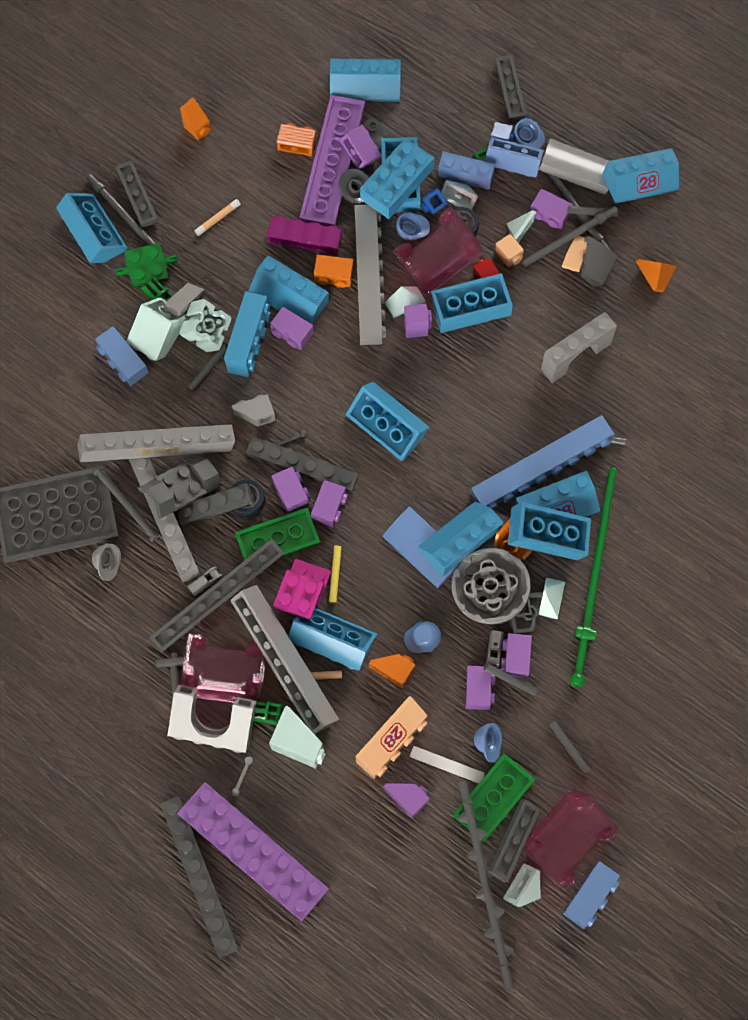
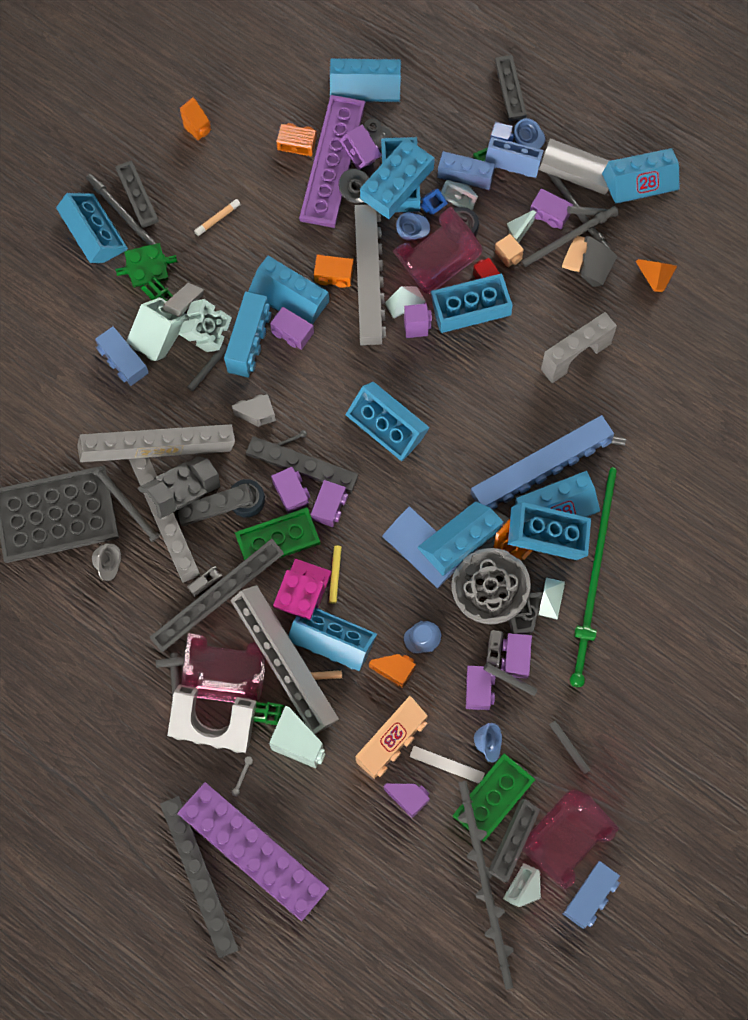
(304, 235): magenta brick -> none

